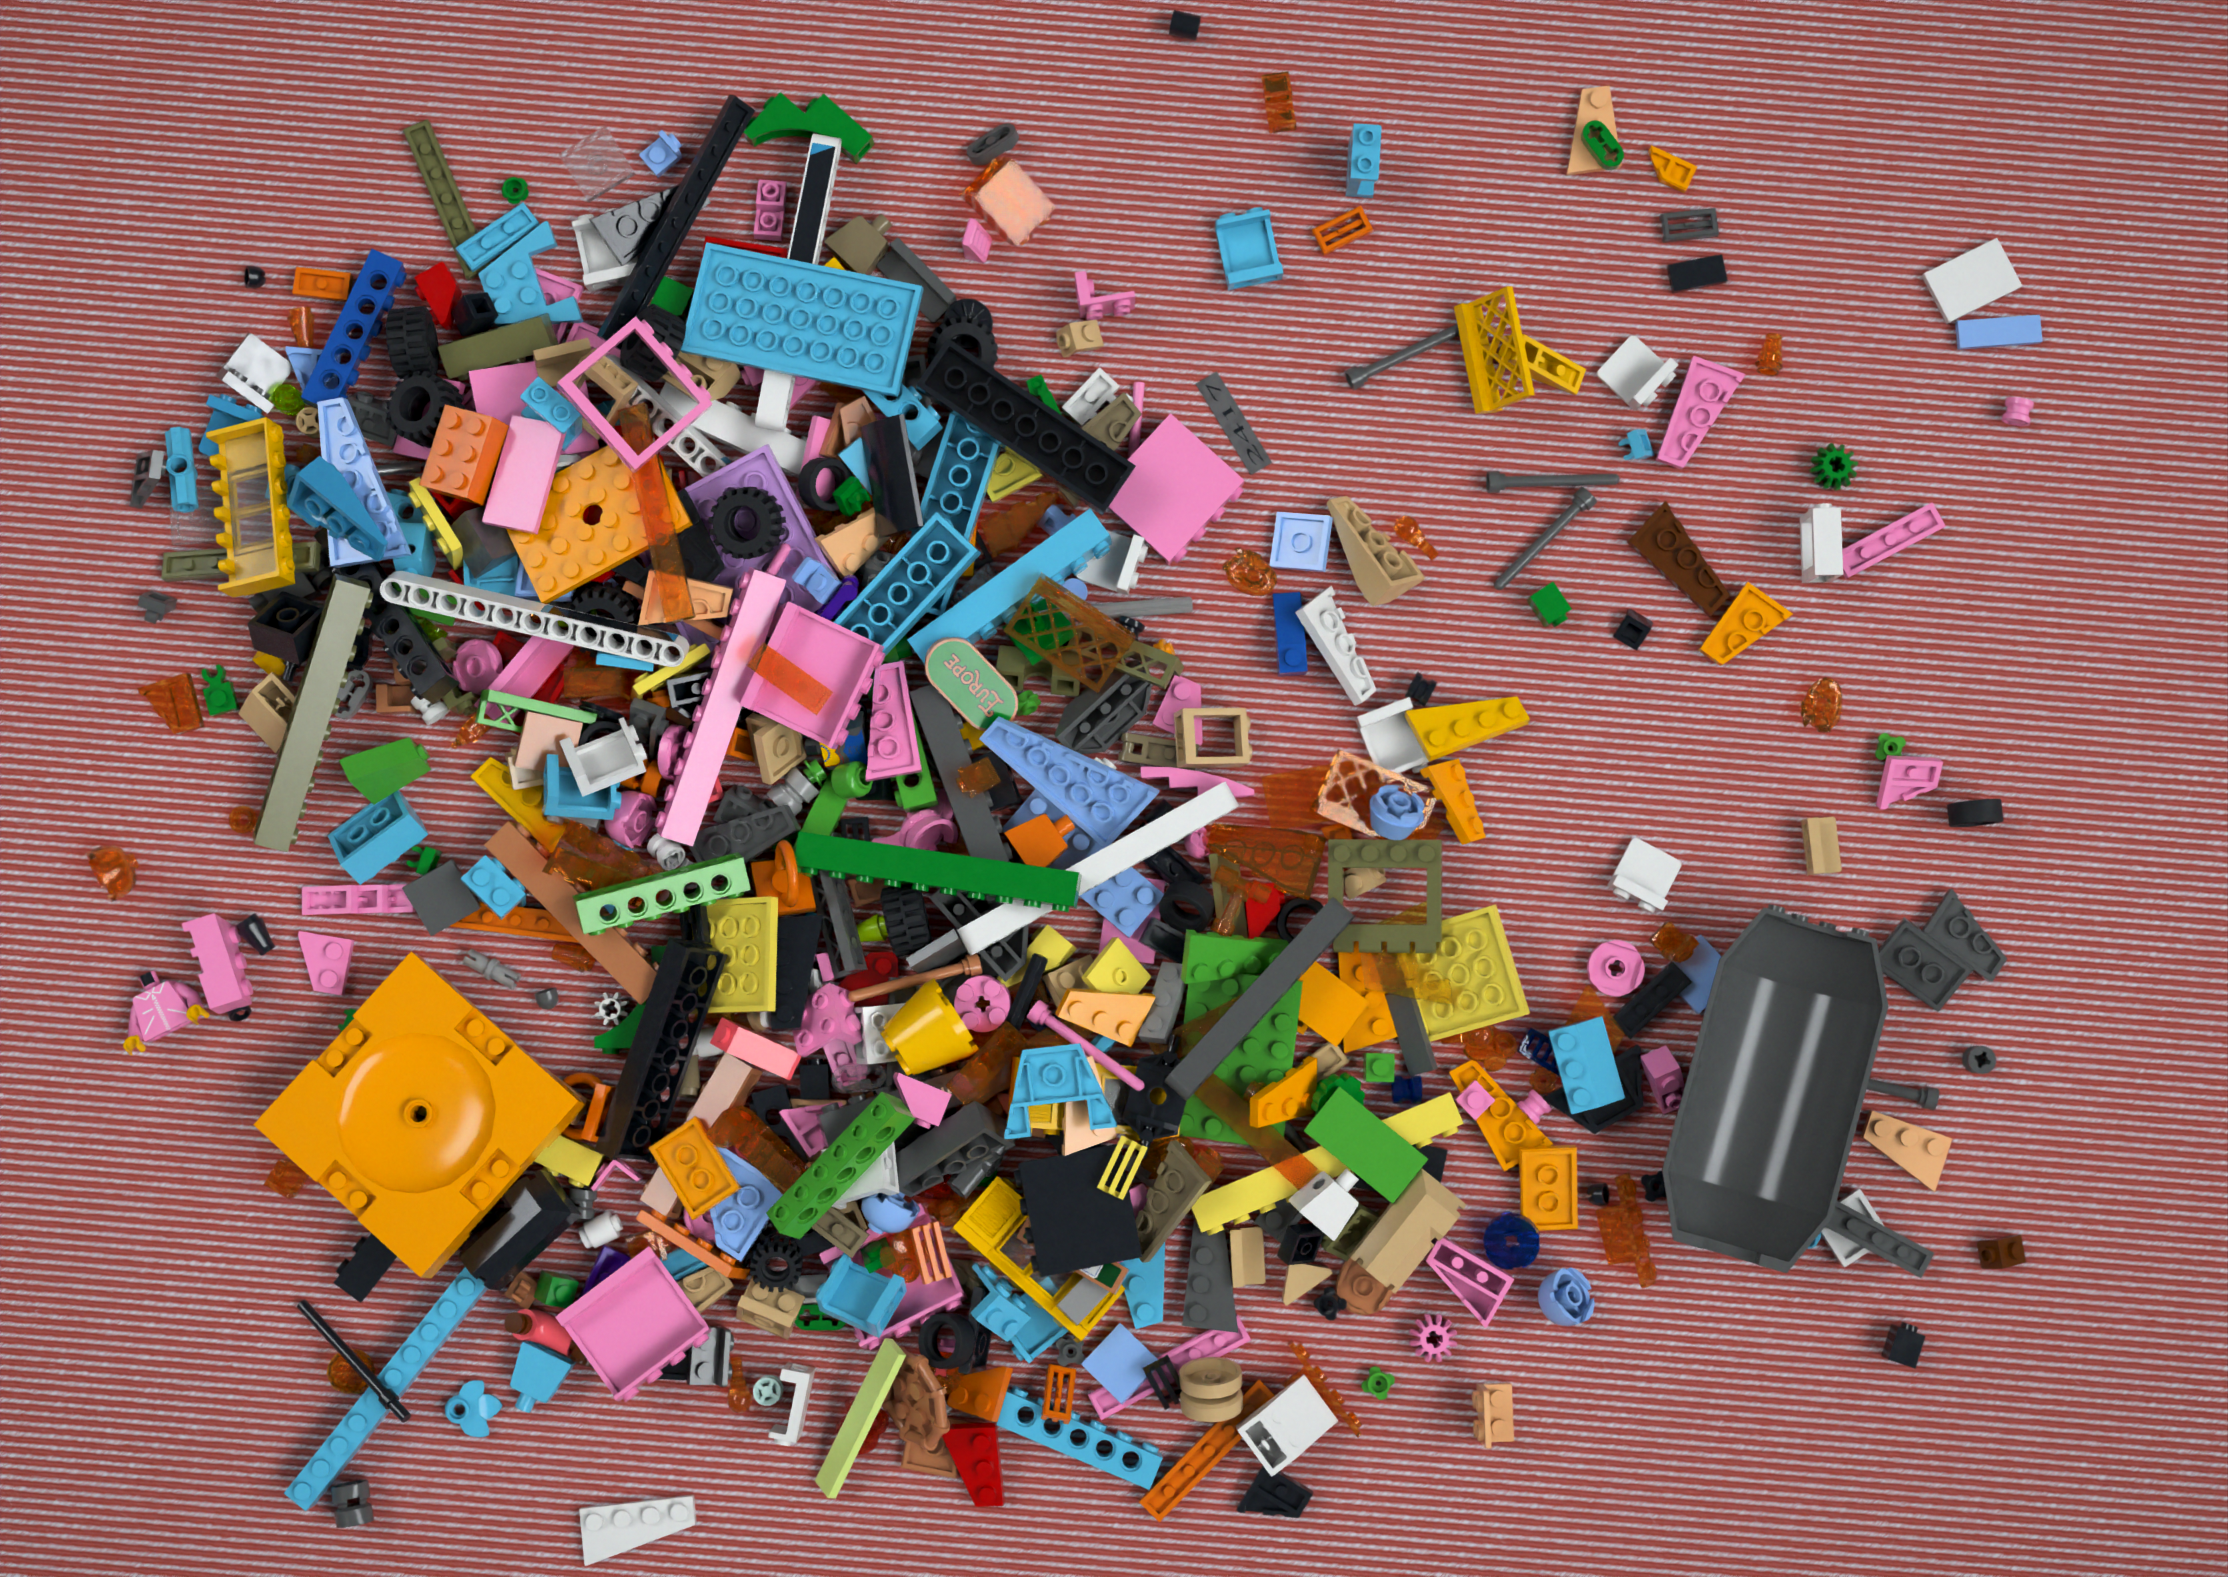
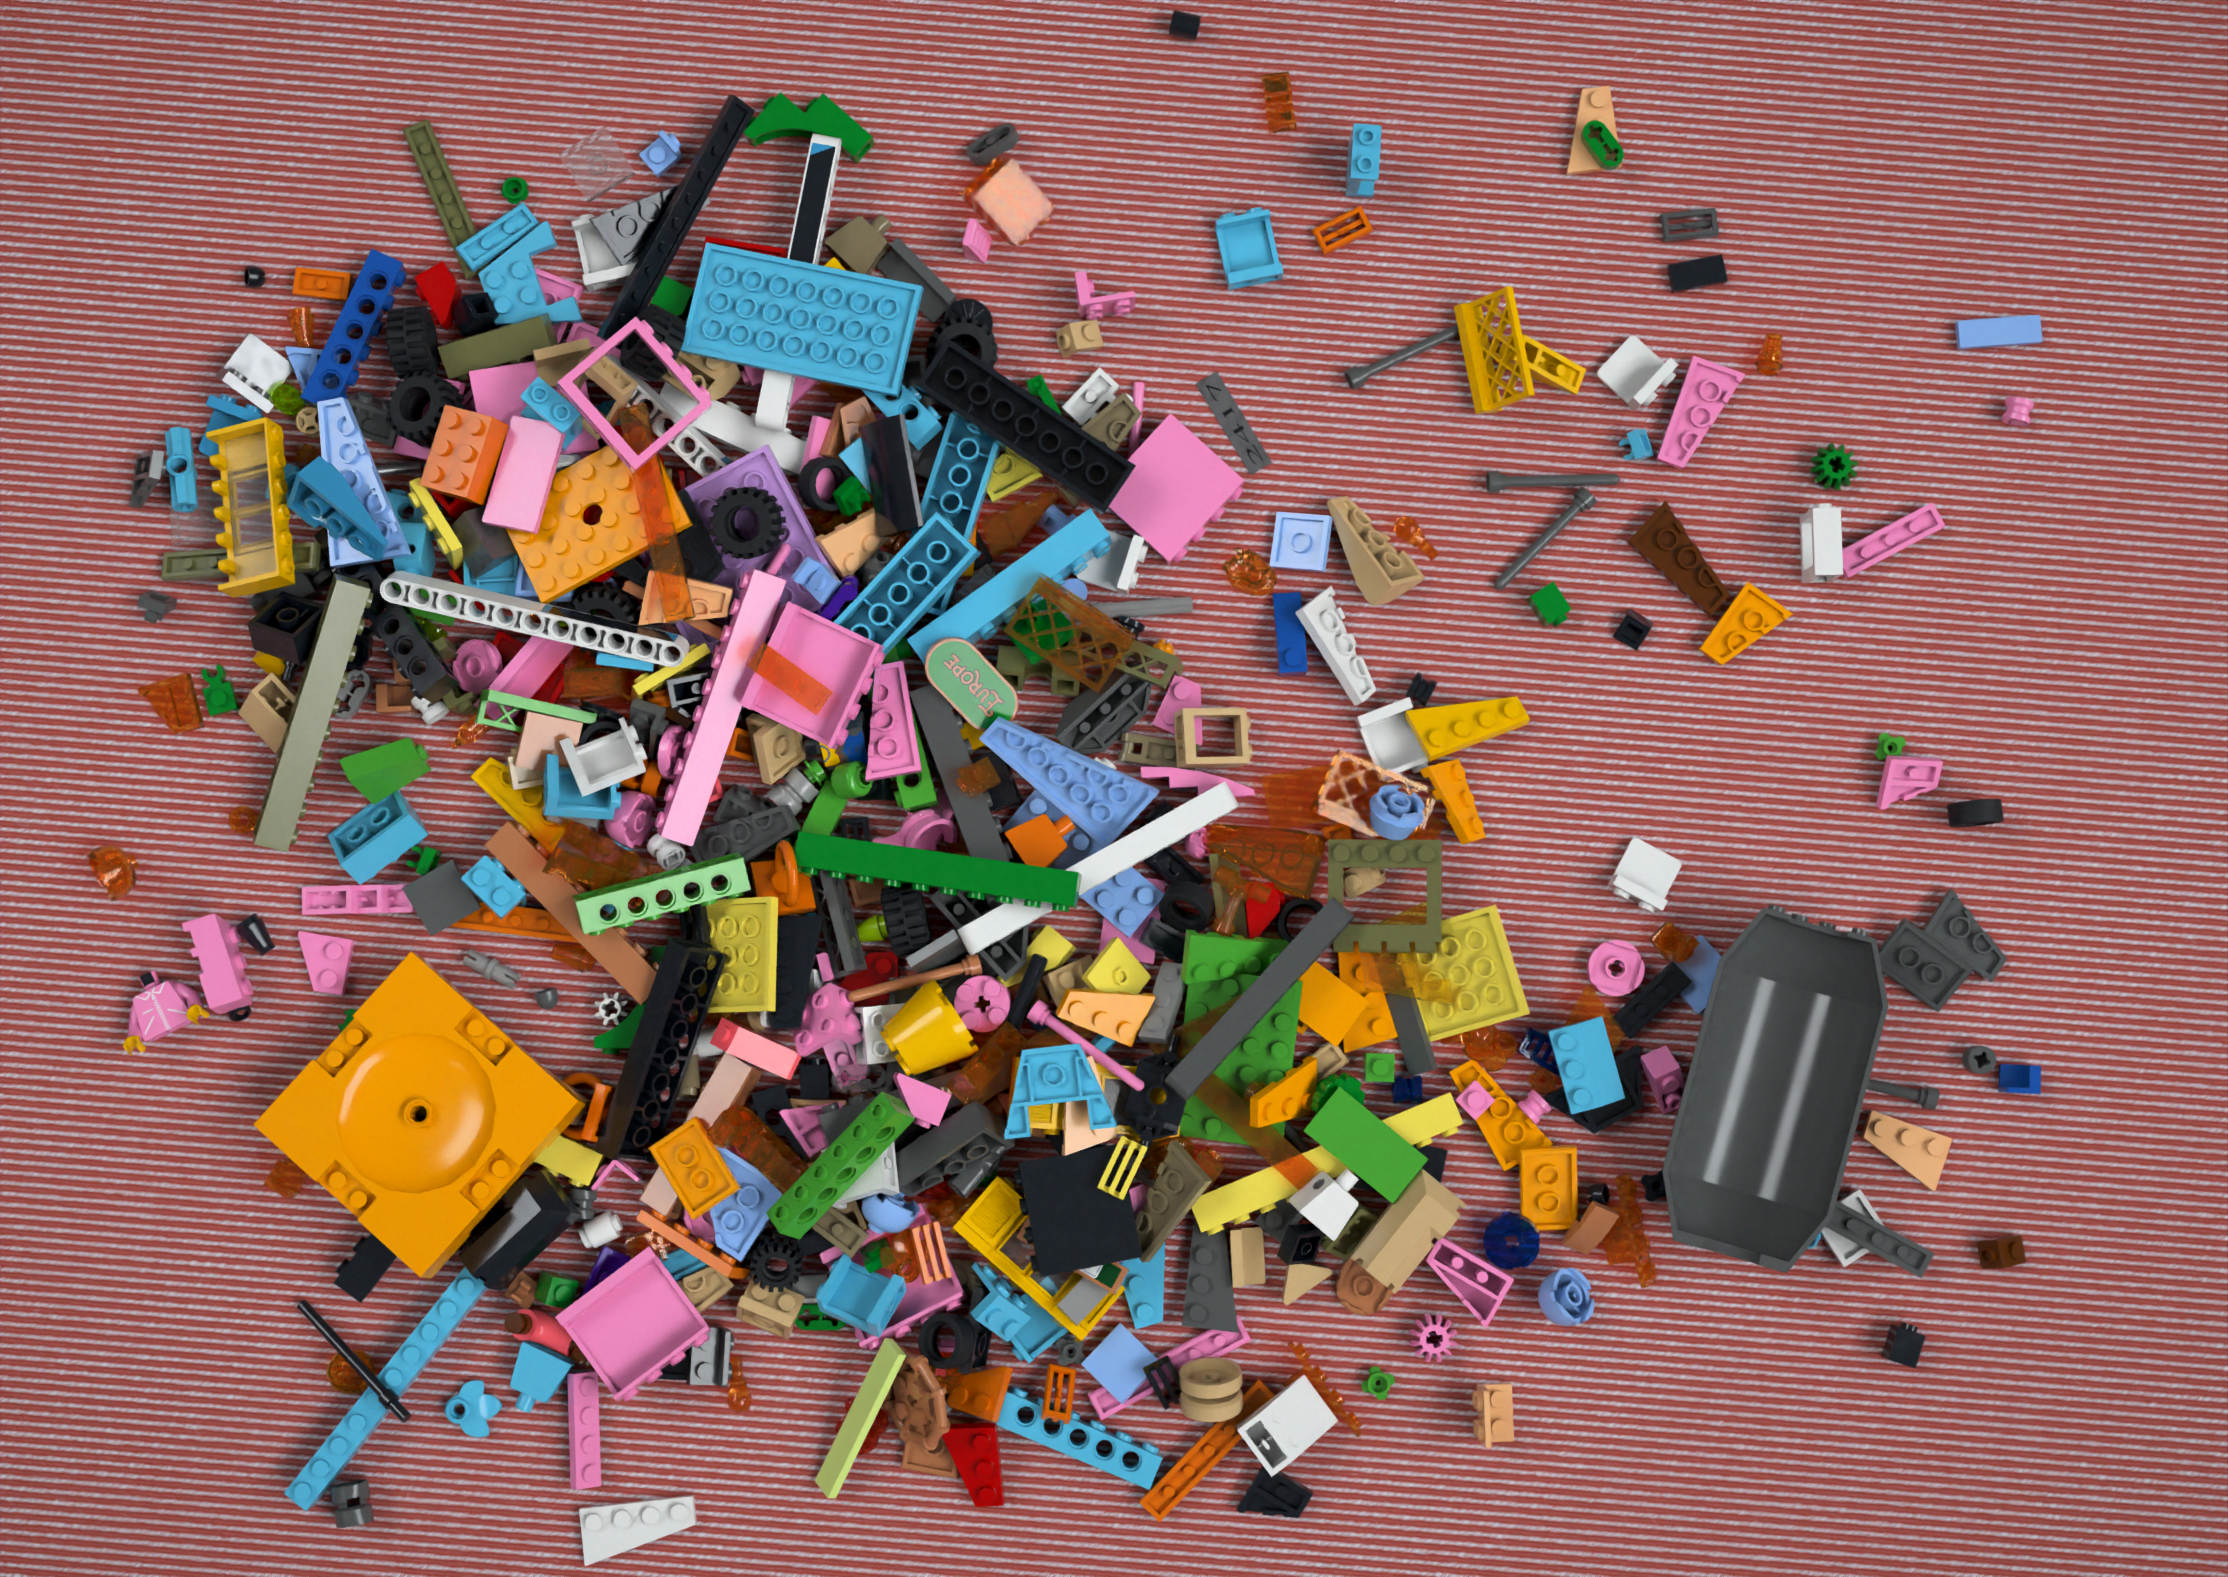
(584, 1430): none -> bright pink plate
(764, 1394): light aqua wheel -> none
(770, 210): bright pink slope -> none
(803, 1377): white panel -> none
(1027, 703): bright green plate -> none
(1324, 1309): black plate -> none
(1591, 1229): none -> nougat slope
(1671, 169): light orange tile -> none
(1821, 845): tan panel -> none
(1822, 705): clear orange hat -> none
(1971, 280): white tile -> none
(2019, 1079): none -> blue panel

